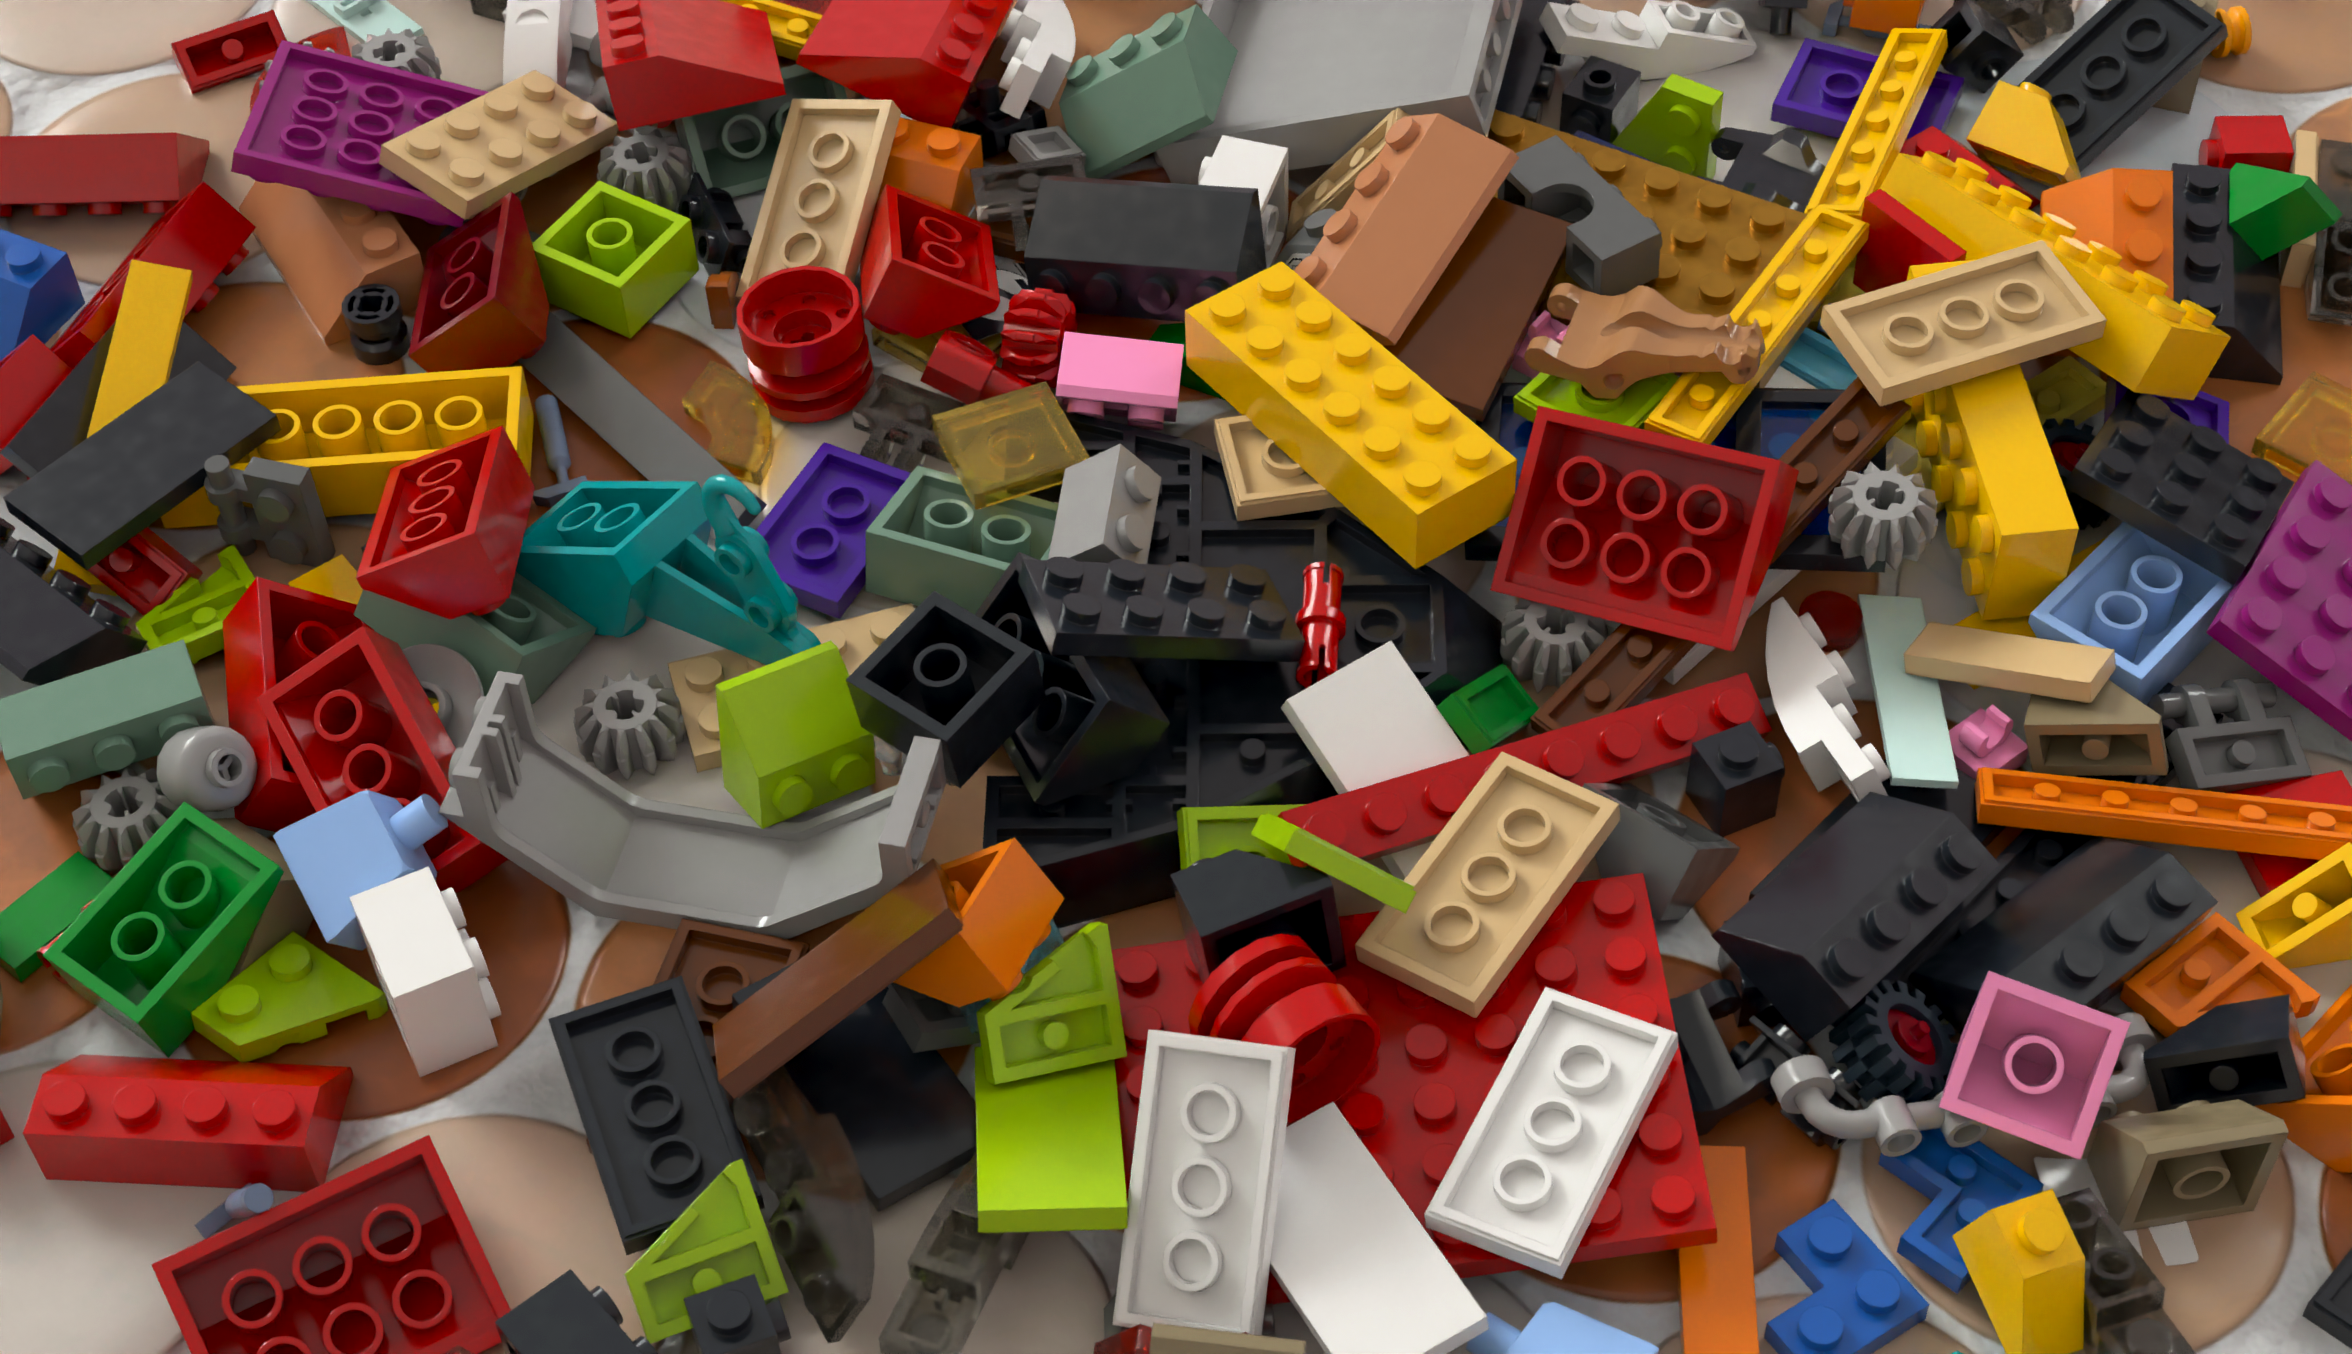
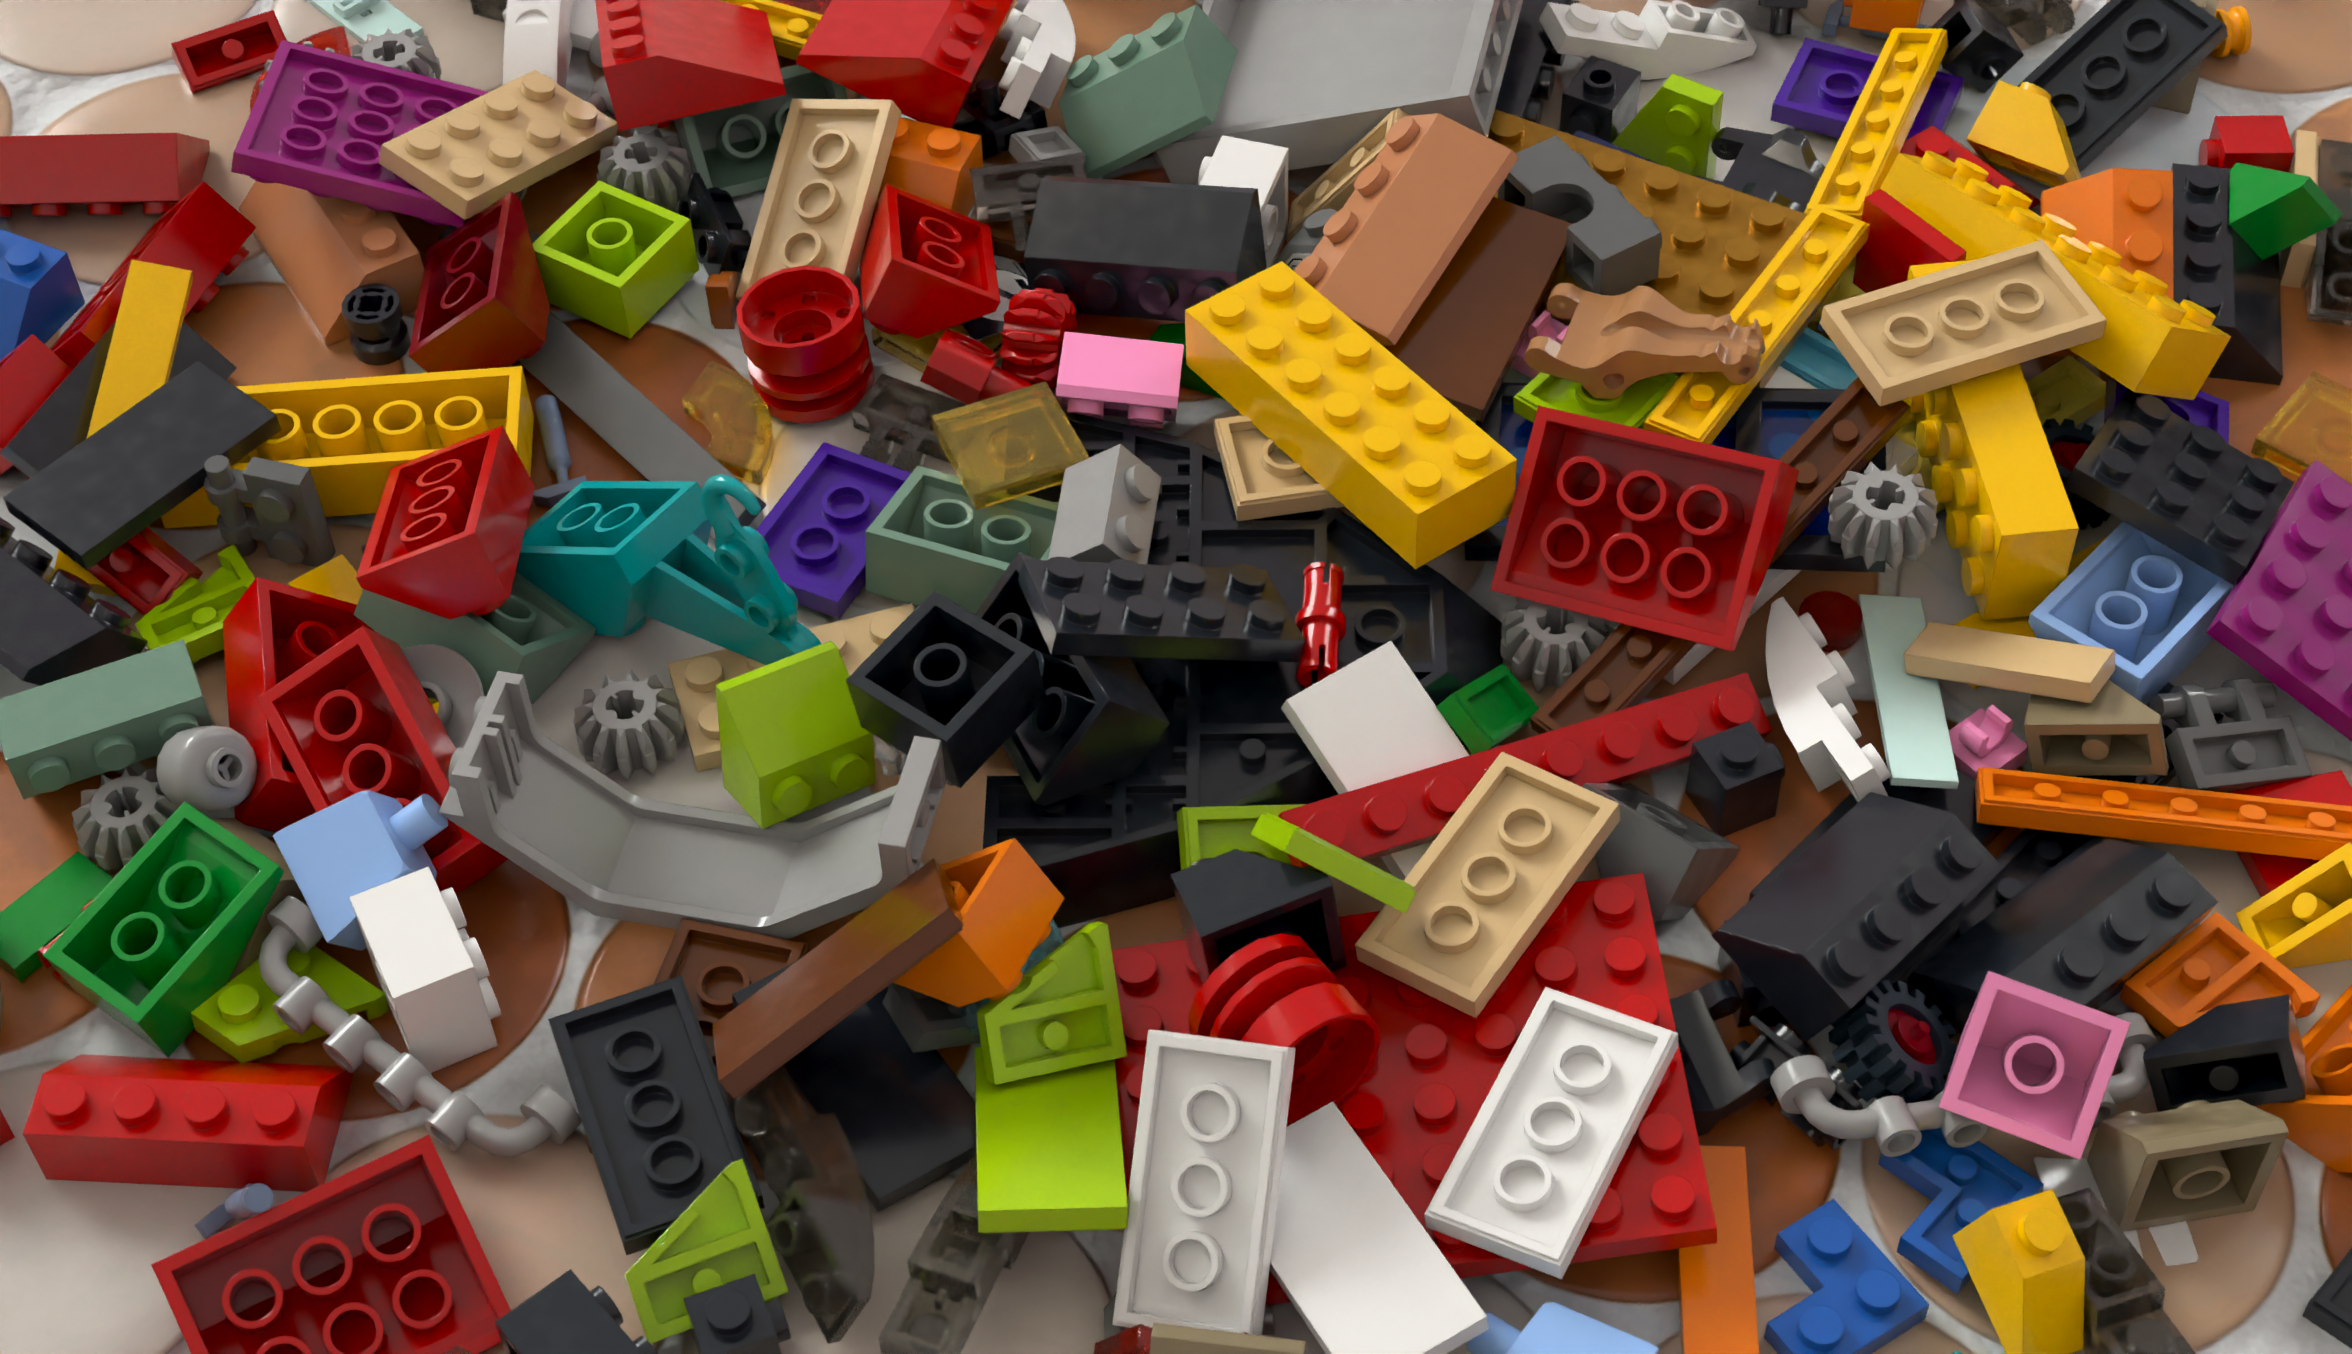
(402, 1075): none -> light grey bar

